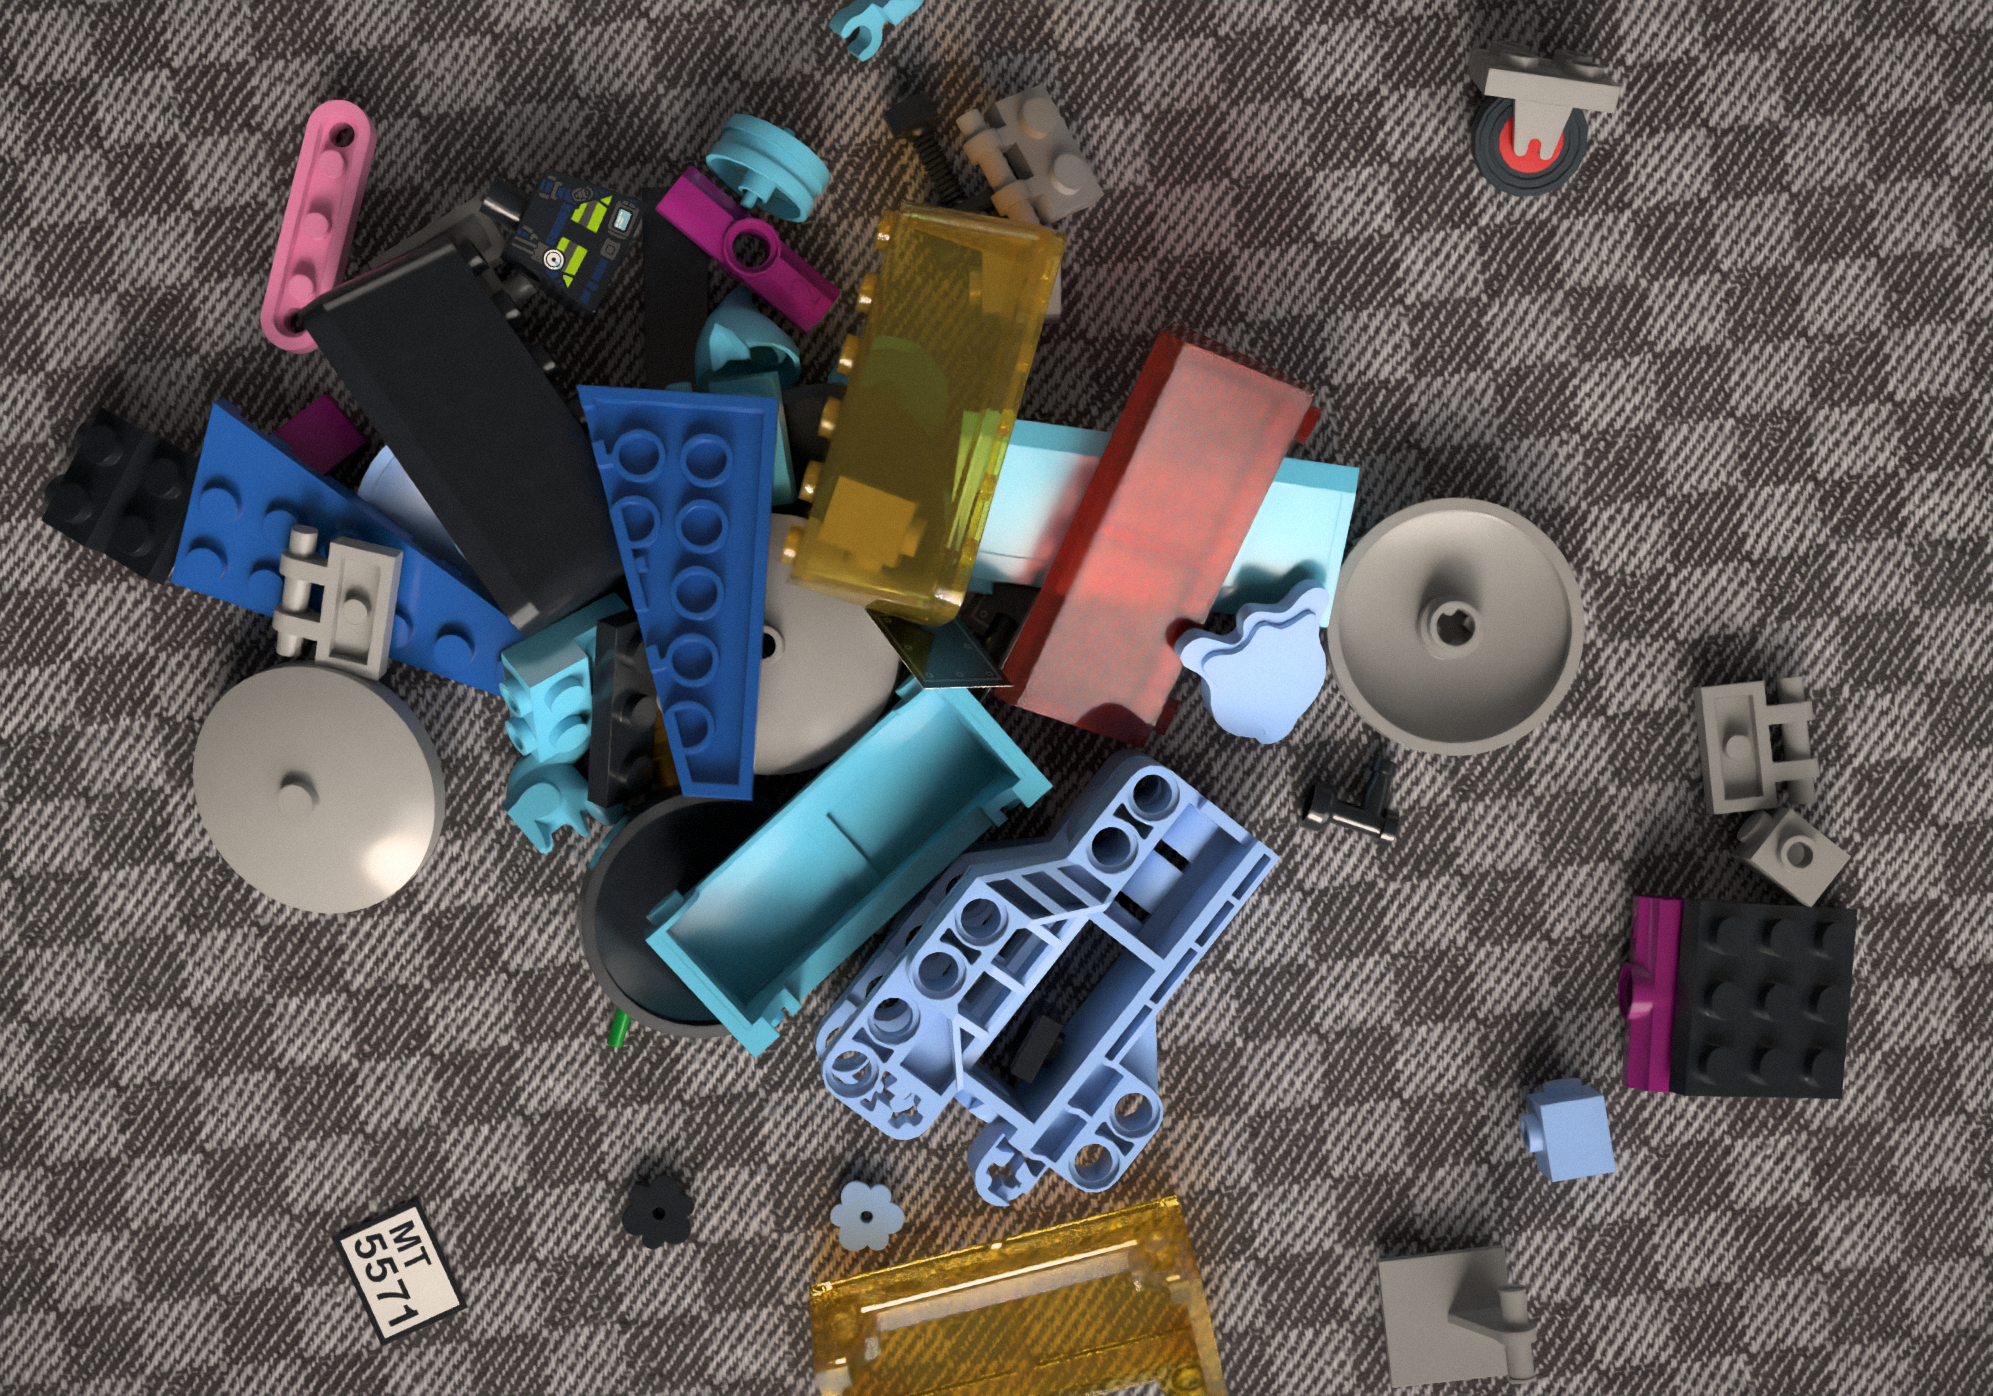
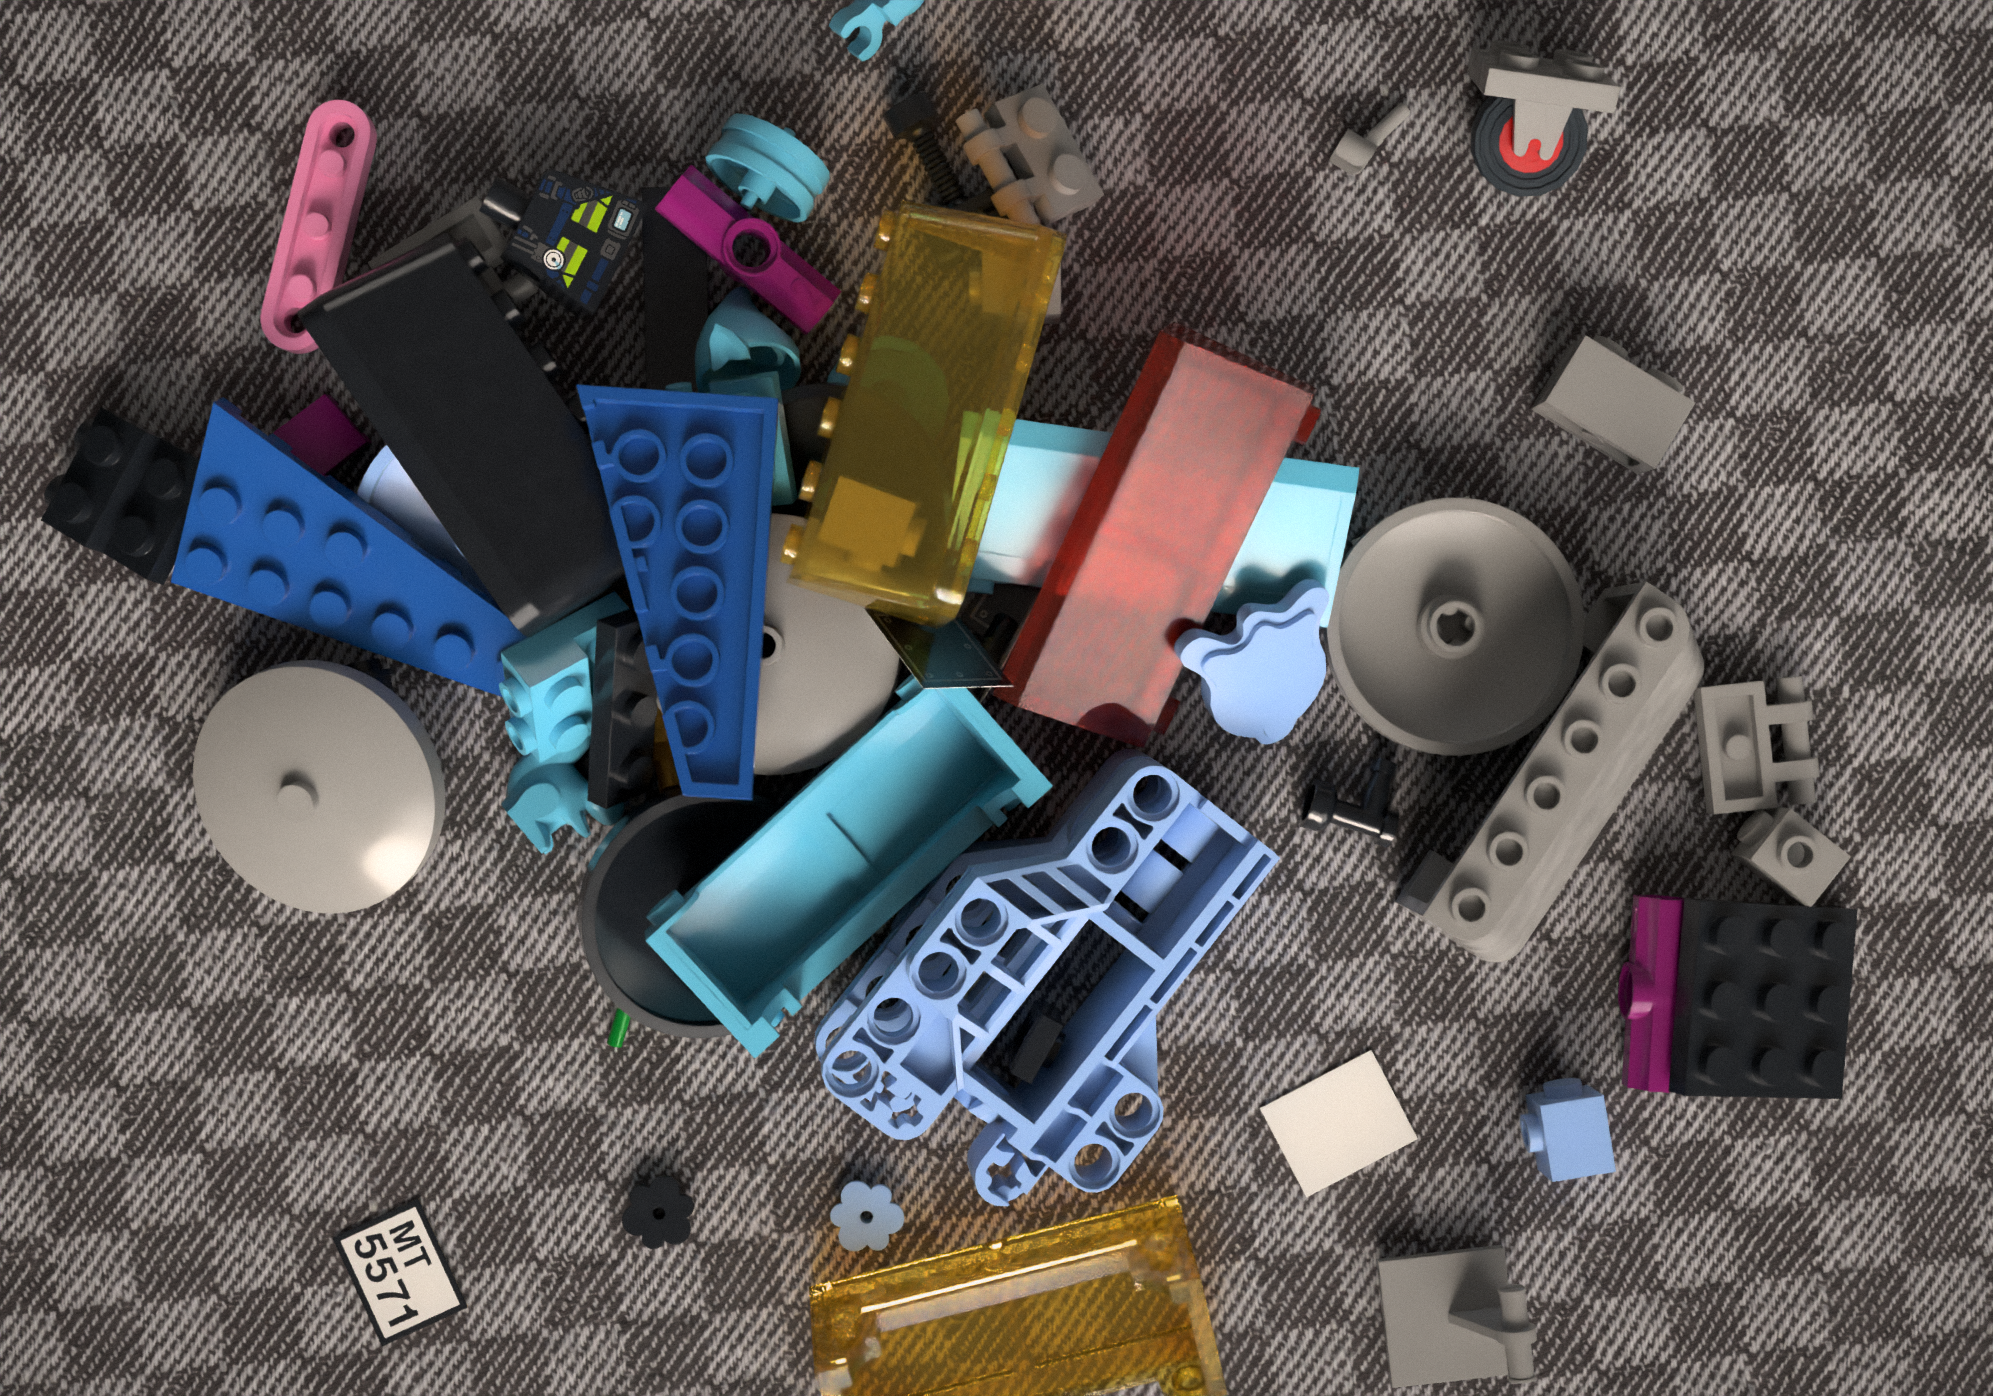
(356, 604): light grey plate -> none
(1338, 1123): none -> white sticker
(1355, 151): none -> light grey hand
(1570, 779): none -> light grey windscreen
(1614, 403): none -> light grey brick

